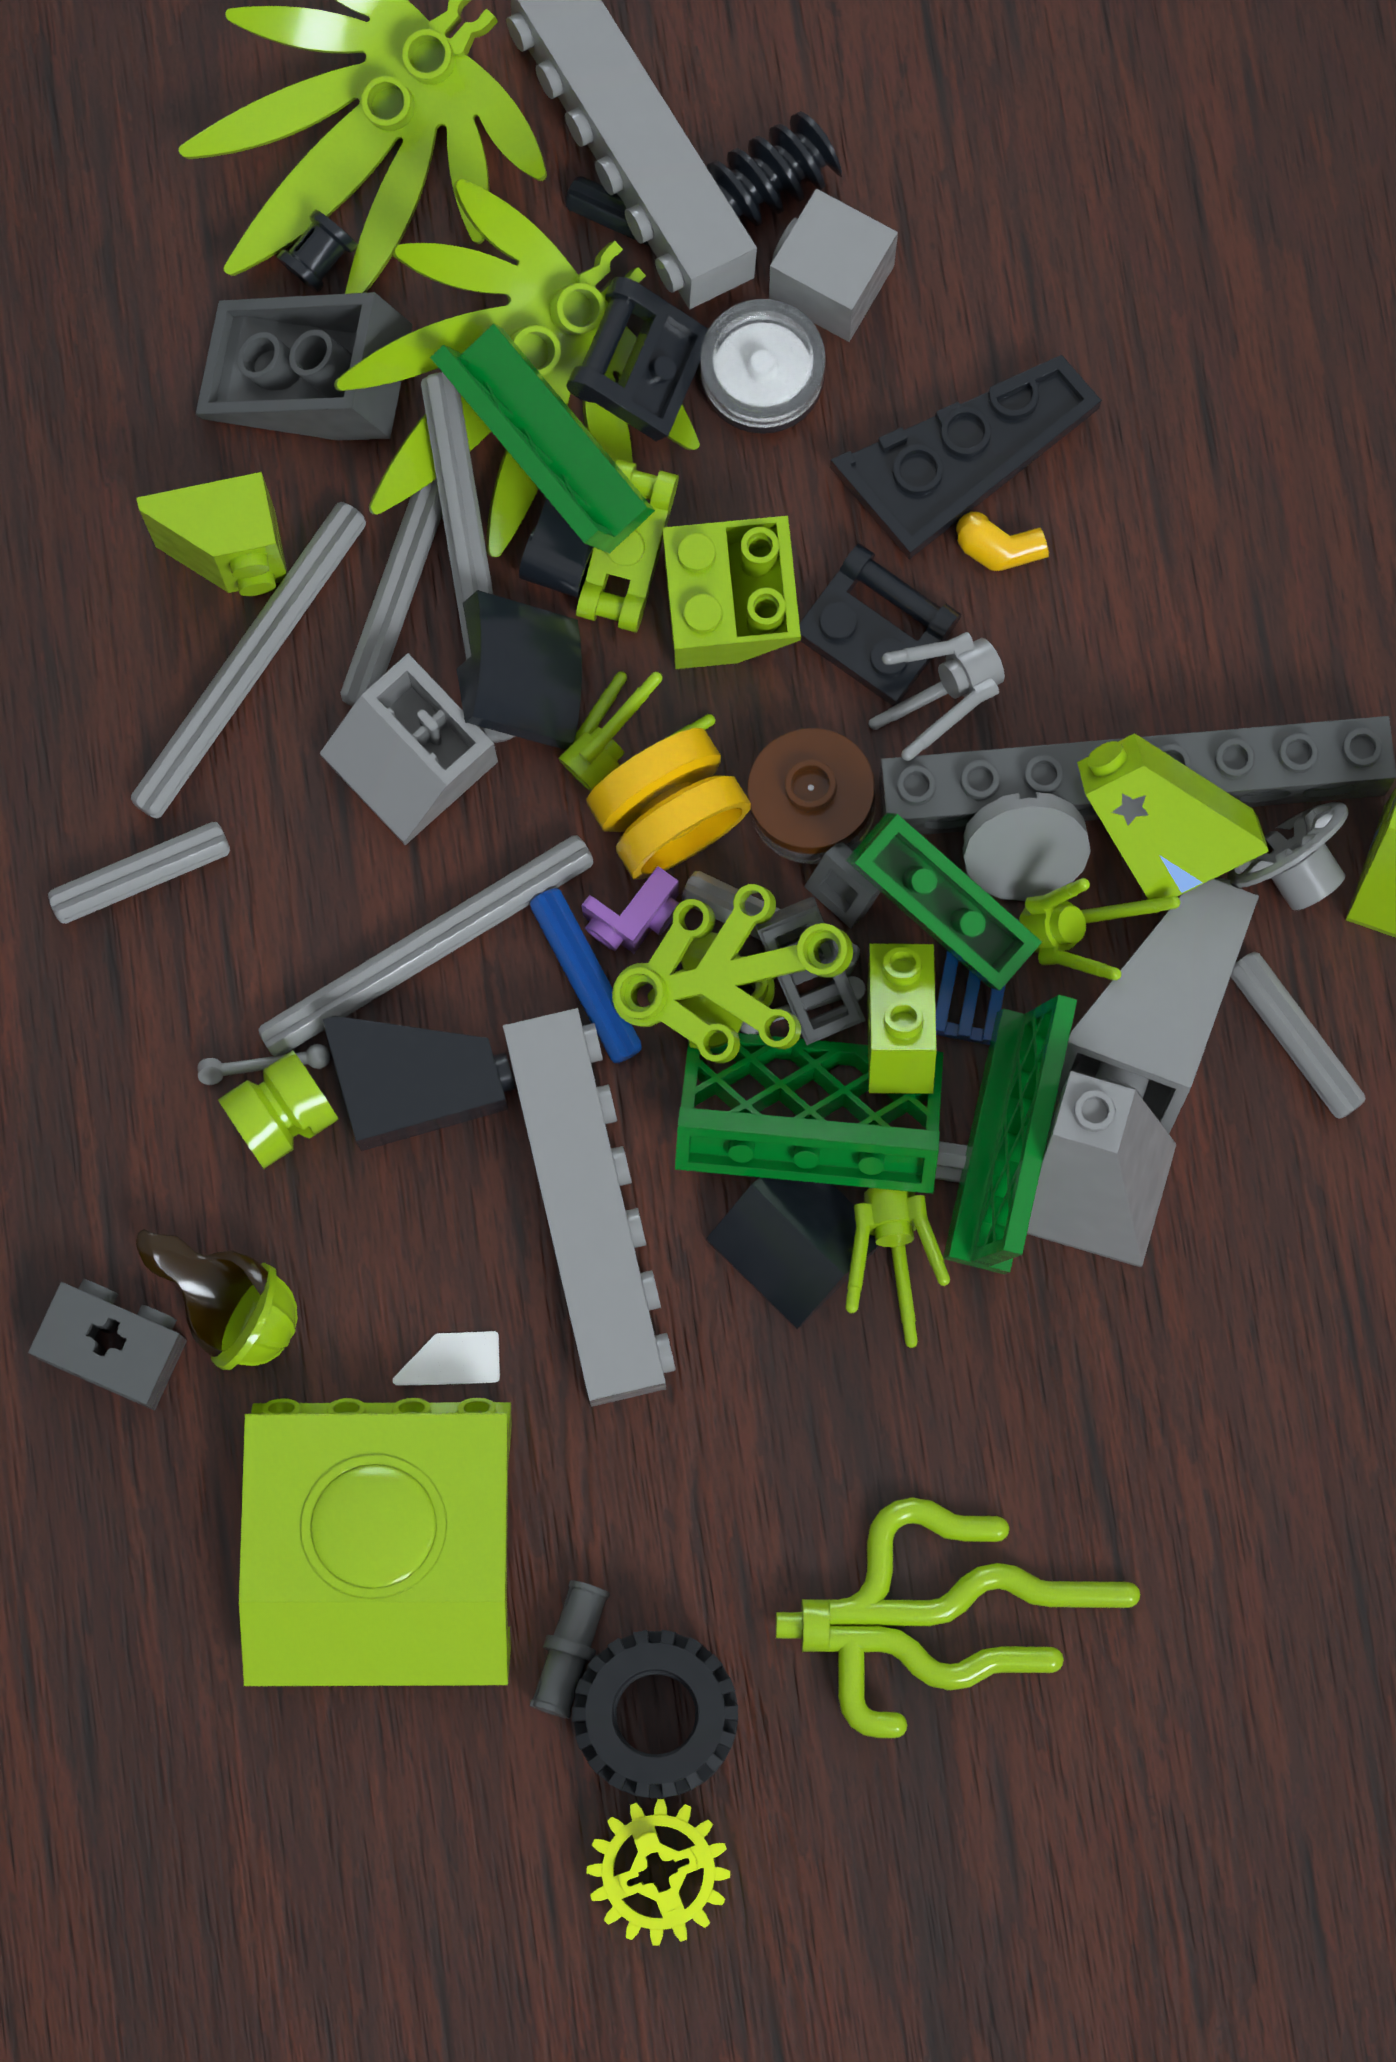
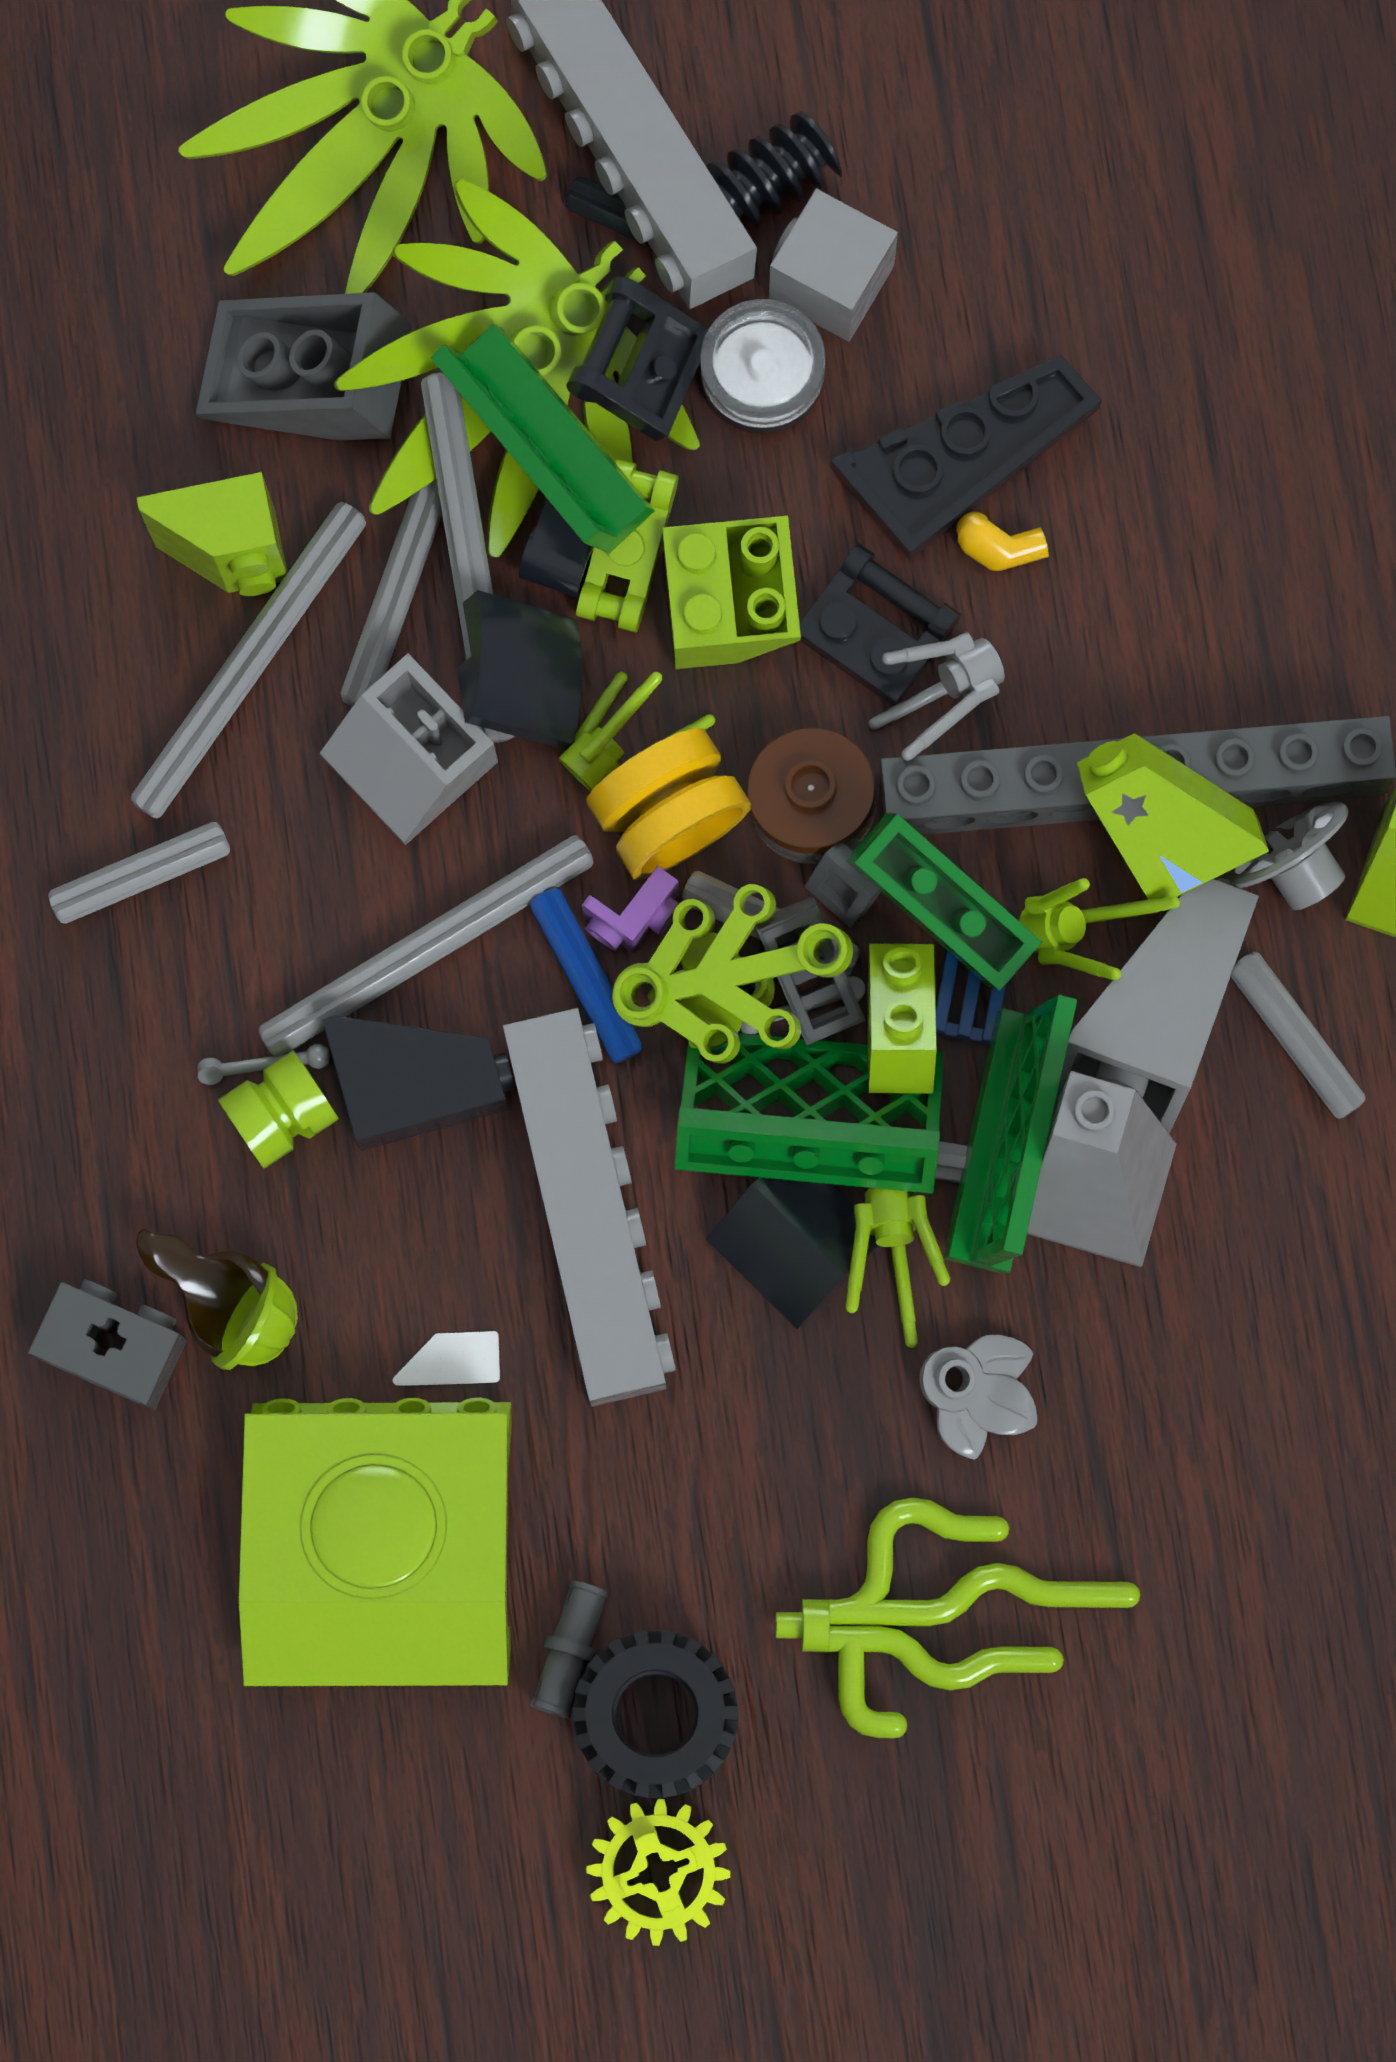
(317, 250): black bush -> none
(988, 1395): none -> light grey plate
(1025, 846): light grey tile -> none

